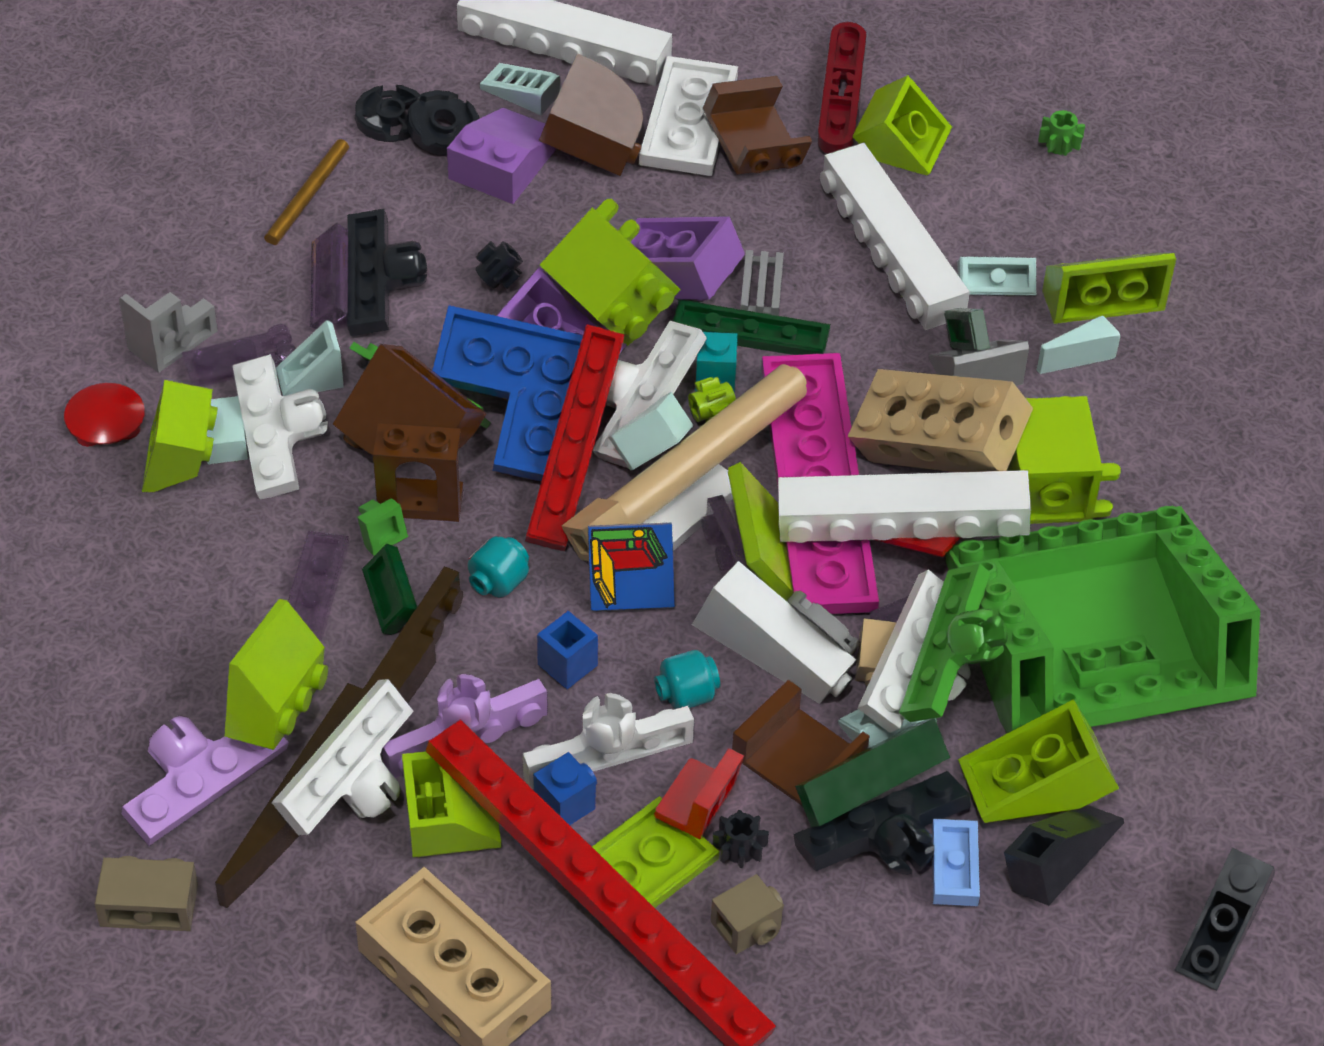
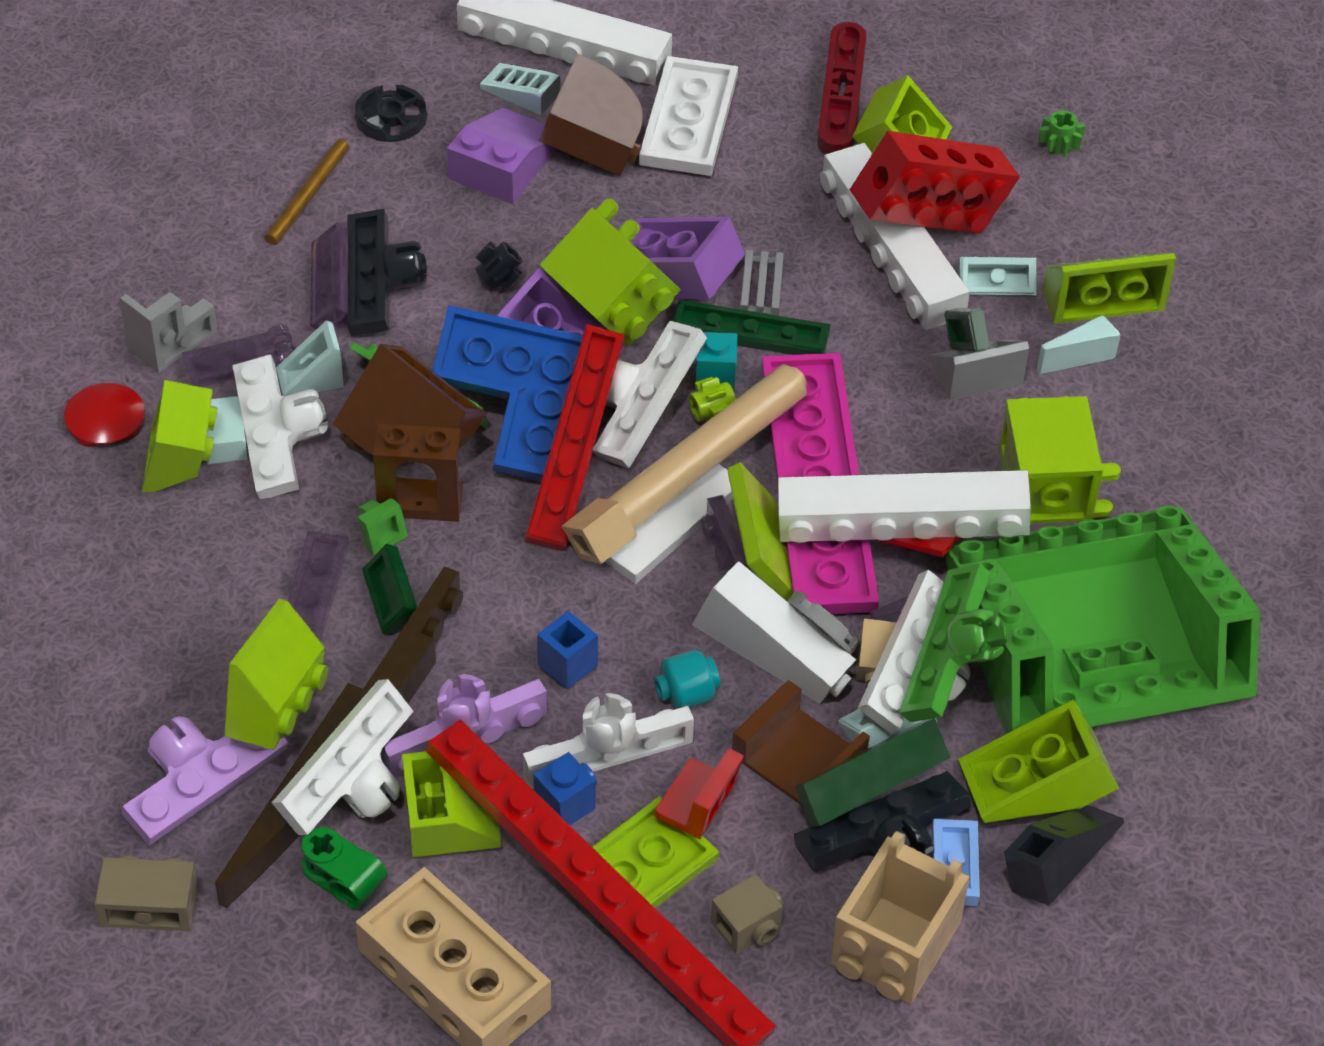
(341, 867): none -> green piece
(436, 105): black tile -> none
(498, 566): teal head -> none
(631, 566): tile -> none
(651, 432): light aqua slope -> none
(740, 838): black gear -> none
(750, 126): reddish brown panel -> none
(899, 919): none -> tan container
(934, 182): none -> red brick
(940, 421): tan brick -> none
(1225, 918): black slope -> none

